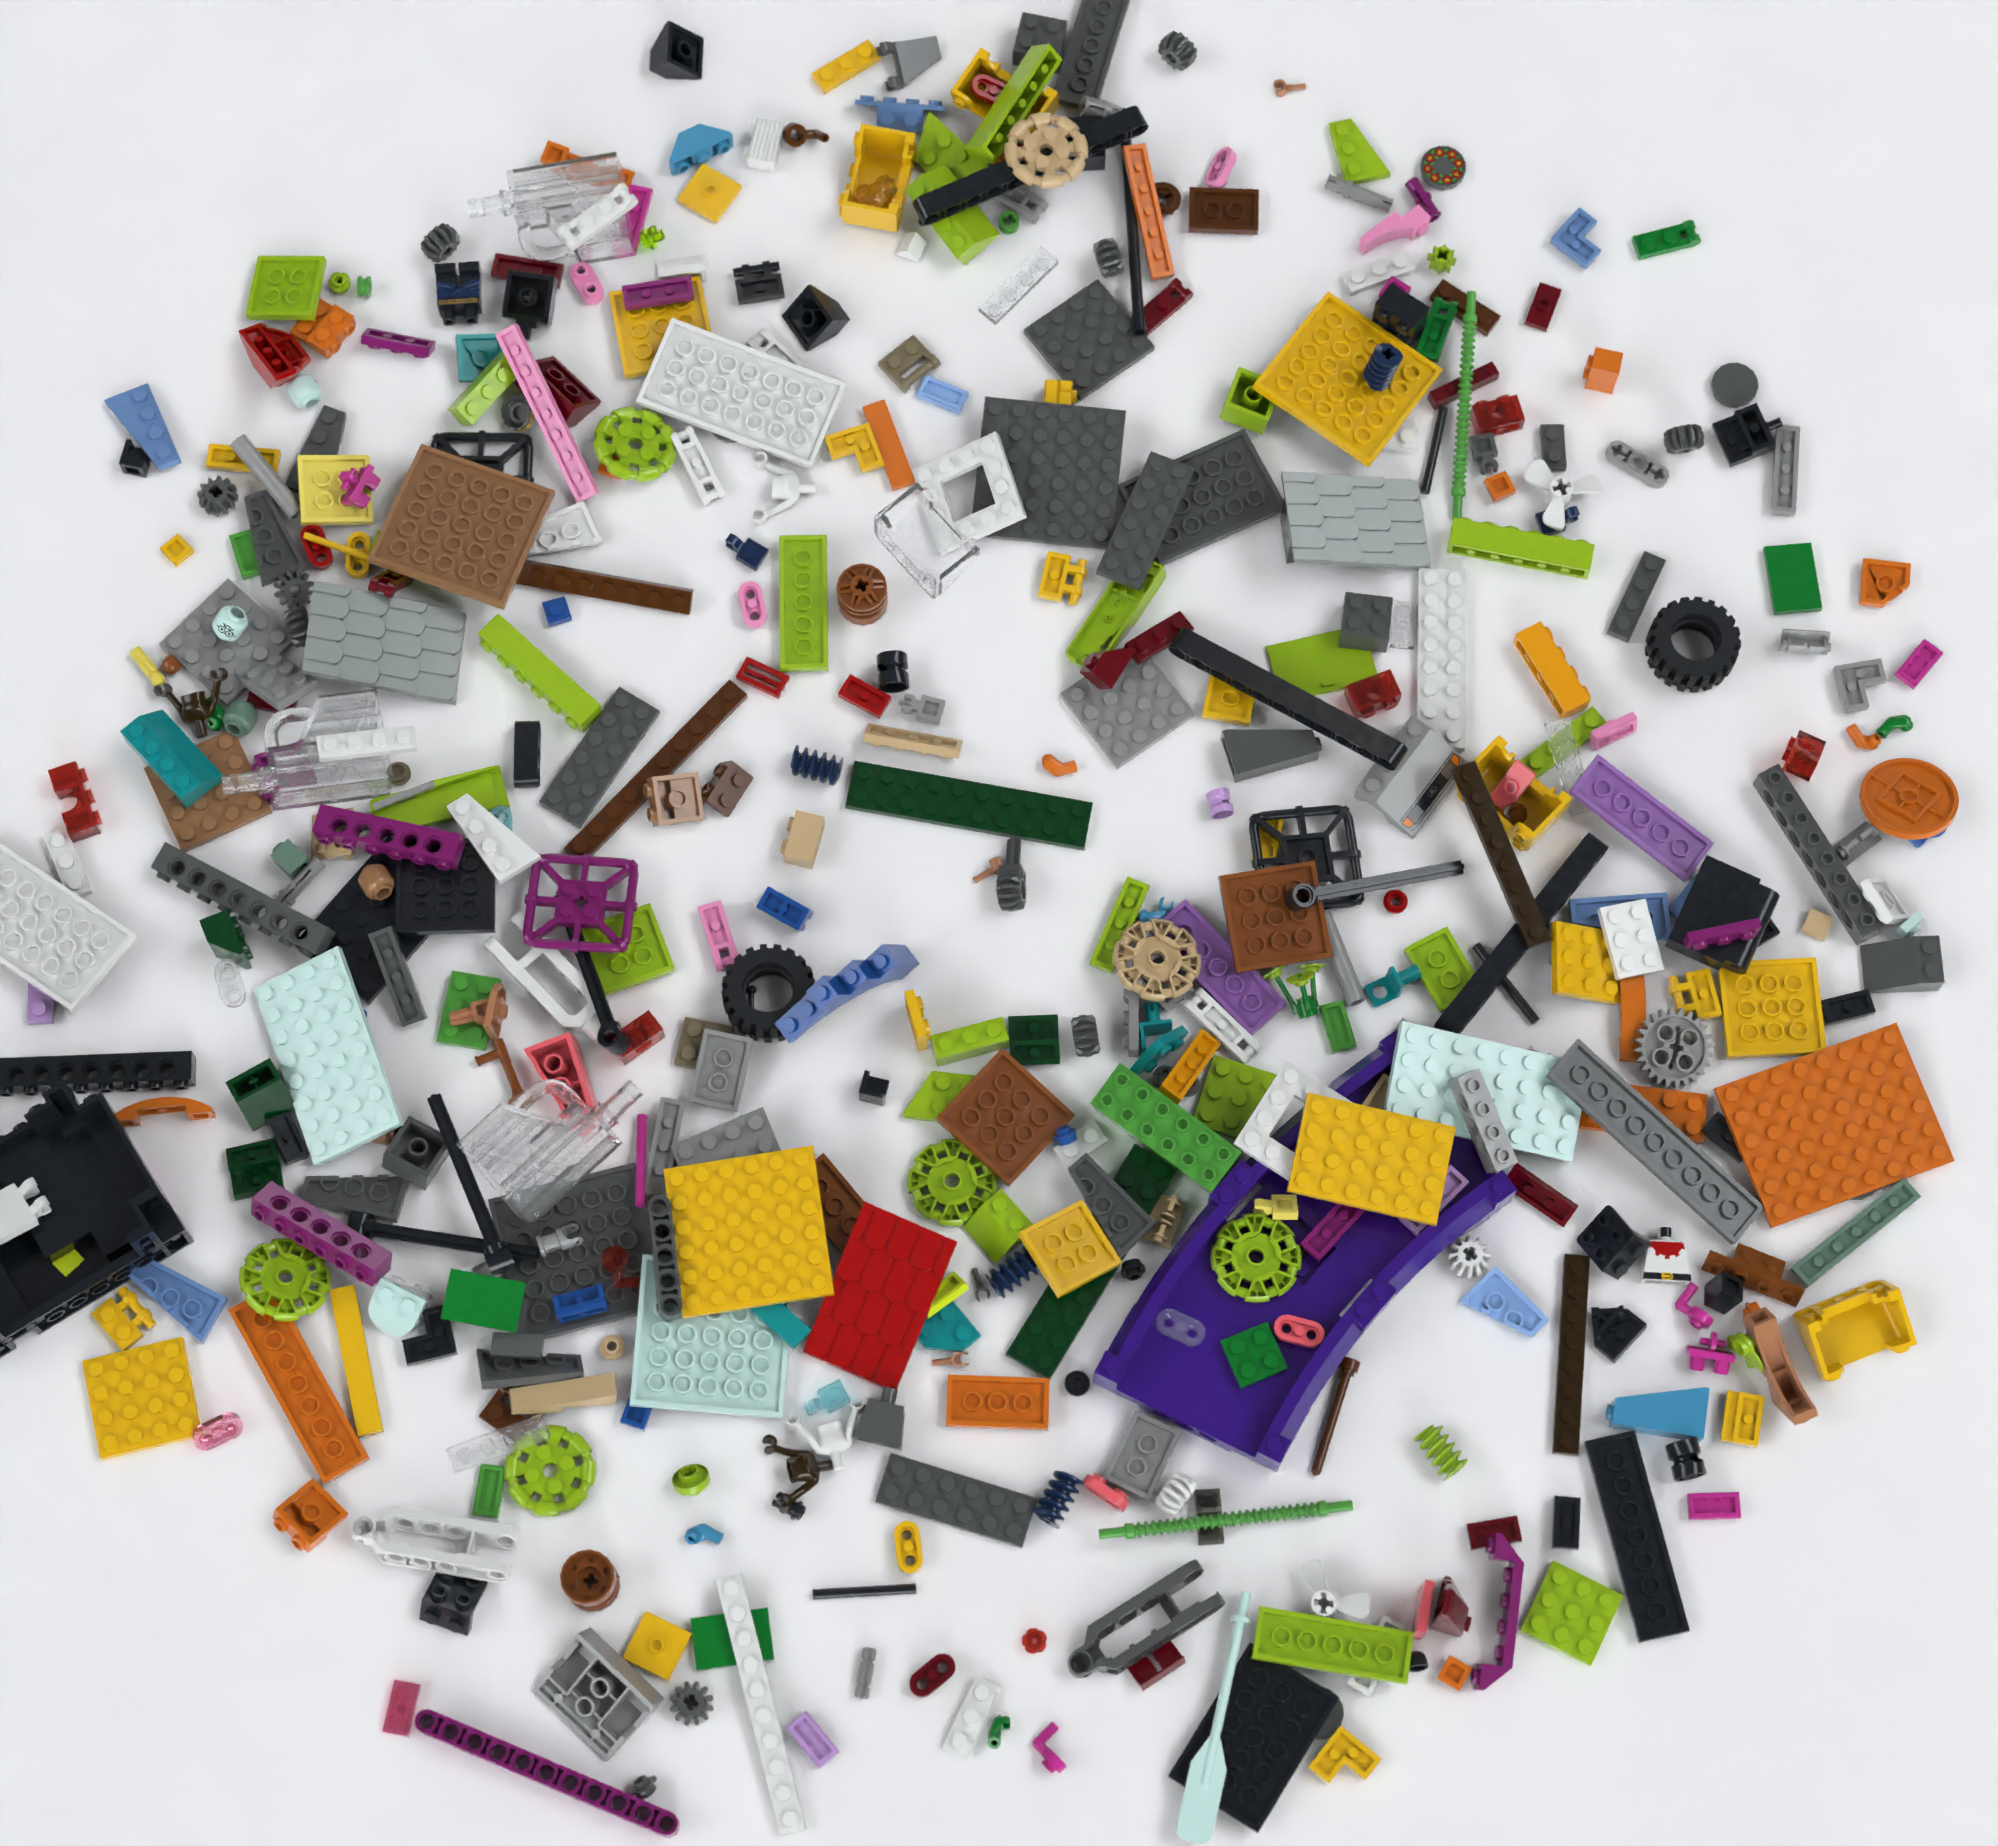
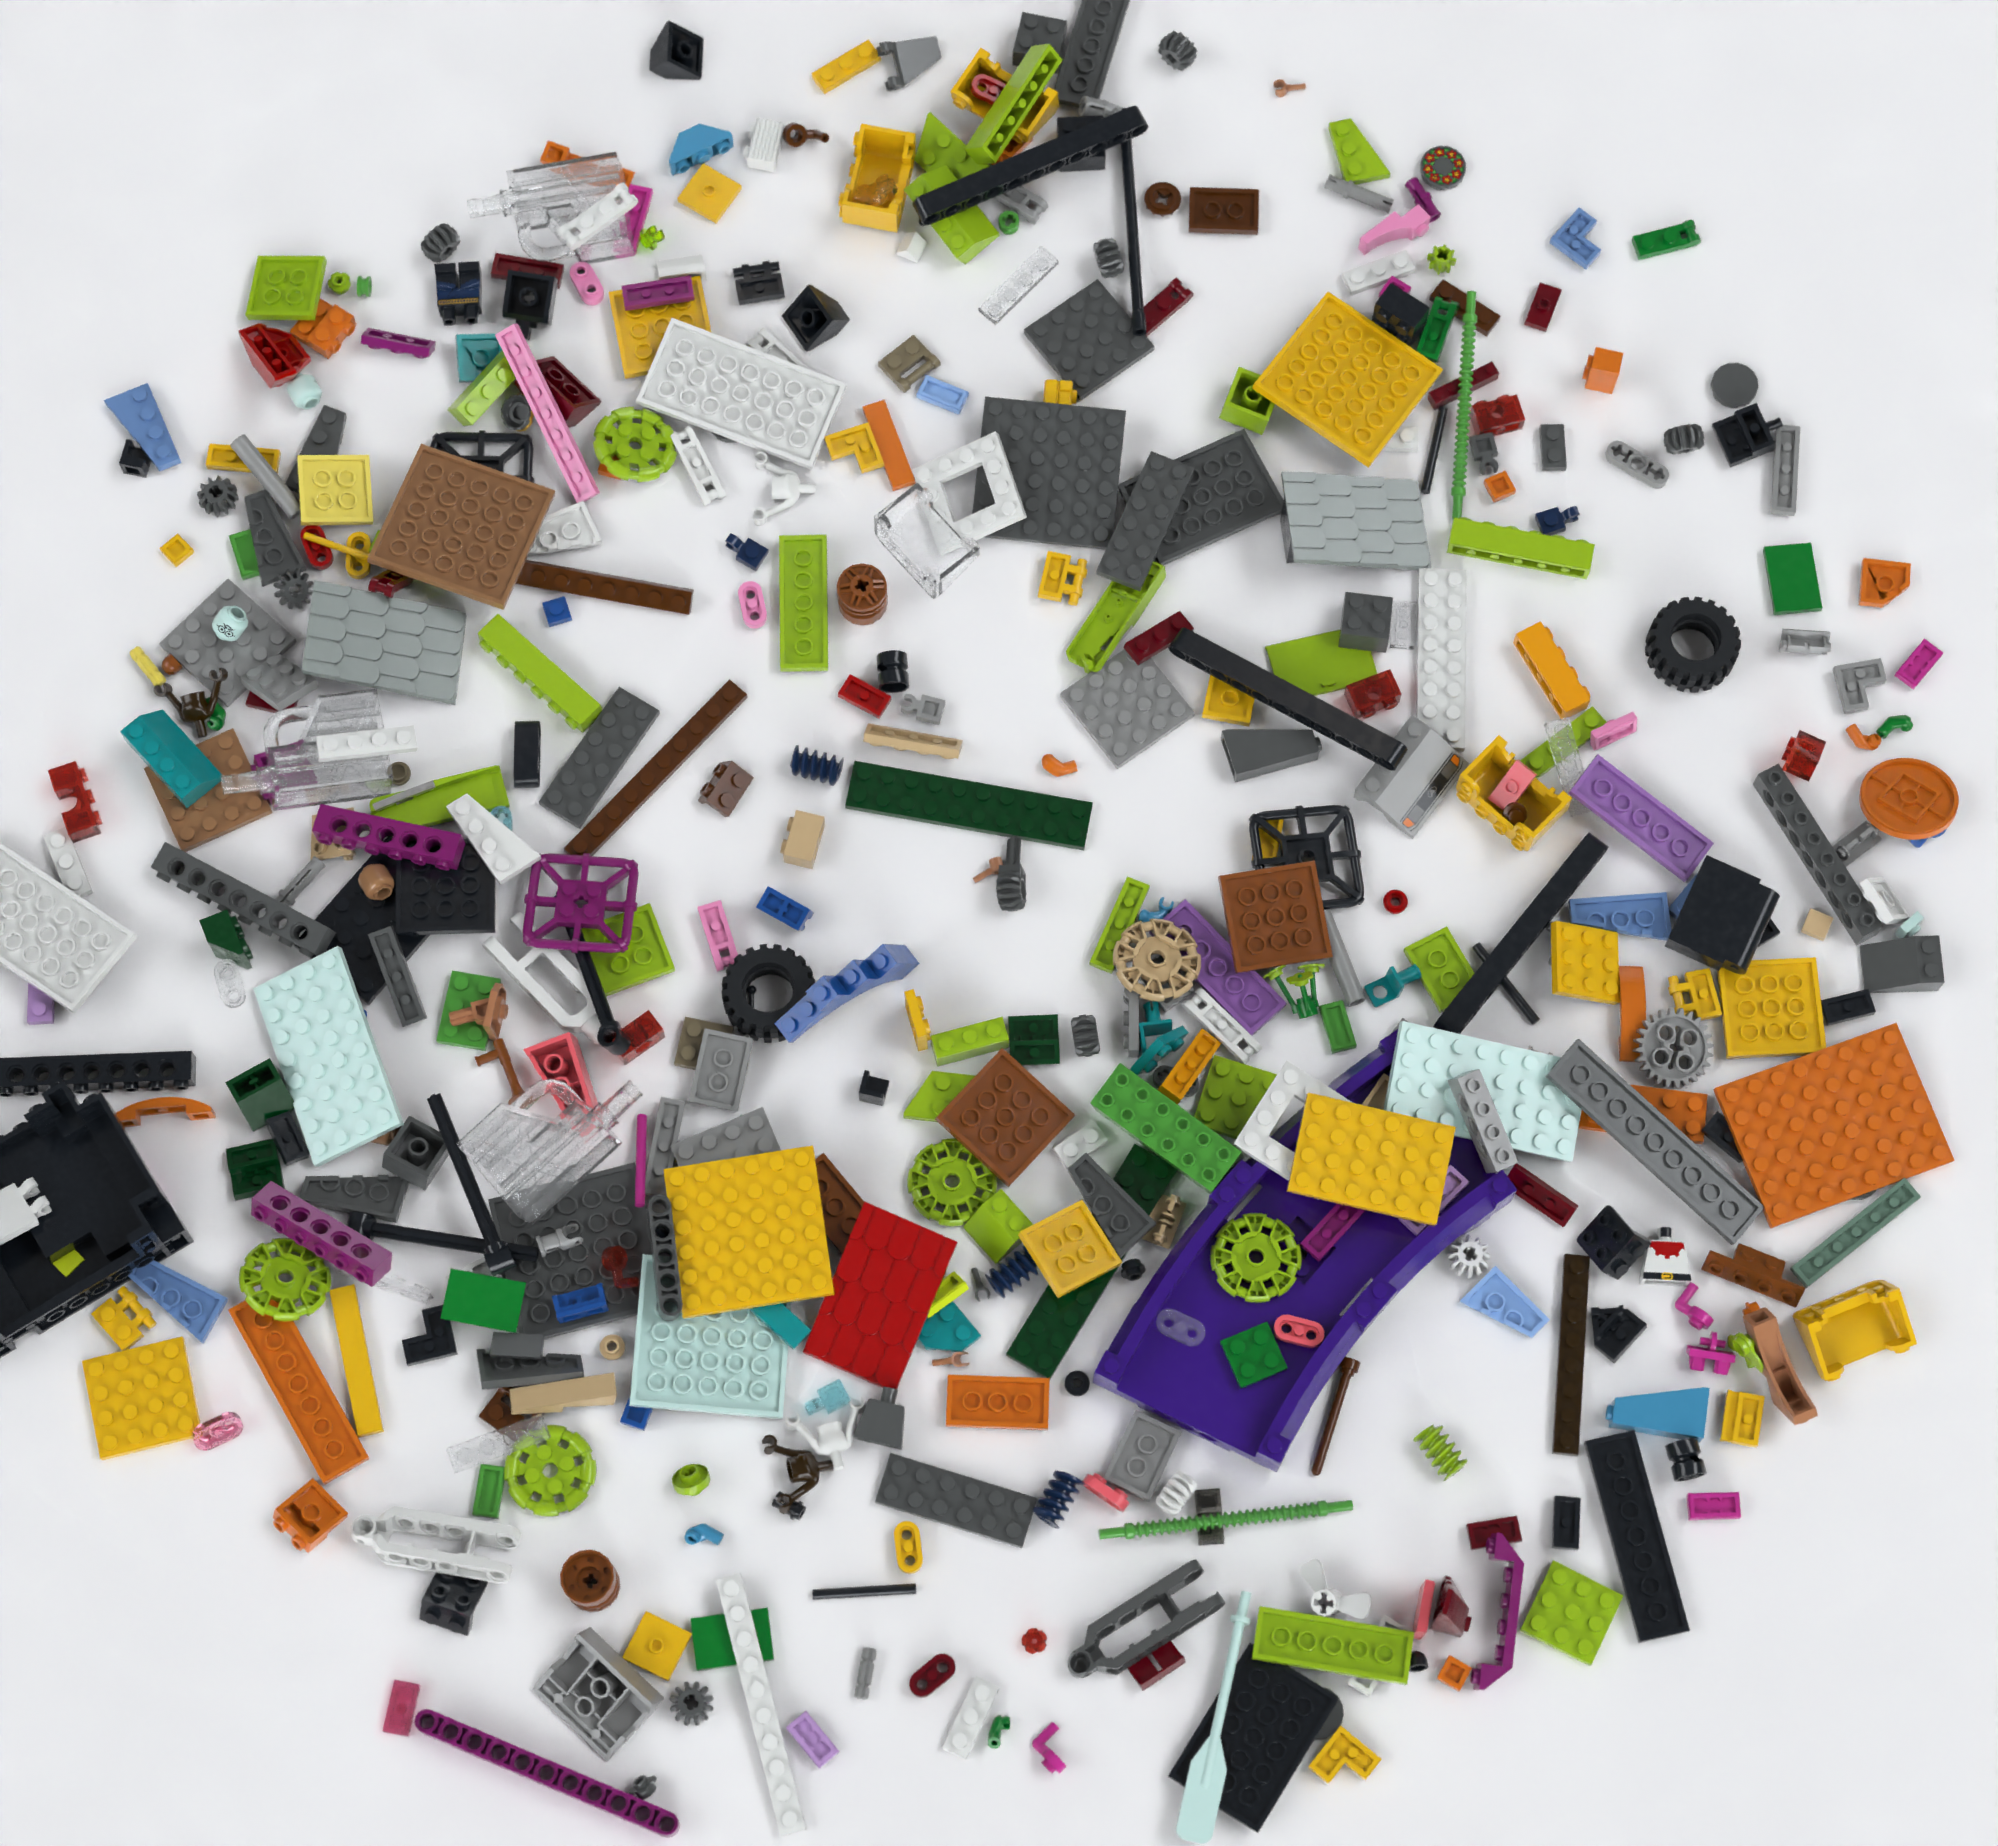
(240, 718): sand green head -> none
(289, 858): sand green brick -> none
(296, 624): dark grey gear -> none
(354, 494): dark pink hips -> none
(395, 1308): light aqua slope -> none
(674, 799): medium nougat plate -> none
(758, 685): red tile -> none
(898, 115): medium blue bracket -> none
(1046, 138): tan plate -> none
(1065, 1135): blue plate -> none
(1105, 667): dark red slope -> none
(1148, 211): orange plate -> none
(1220, 168): bright pink plate -> none
(1220, 804): lavender wheel -> none
(1280, 1206): light yellow plate -> none
(1313, 894): piece -> none
(1382, 366): dark blue piece -> none
(1501, 855): dark brown plate -> none
(1542, 477): white piece -> none
(1630, 939): white plate -> none
(1636, 596): dark grey plate -> none
(1722, 934): magenta plate -> none
(1723, 1292): black panel -> none

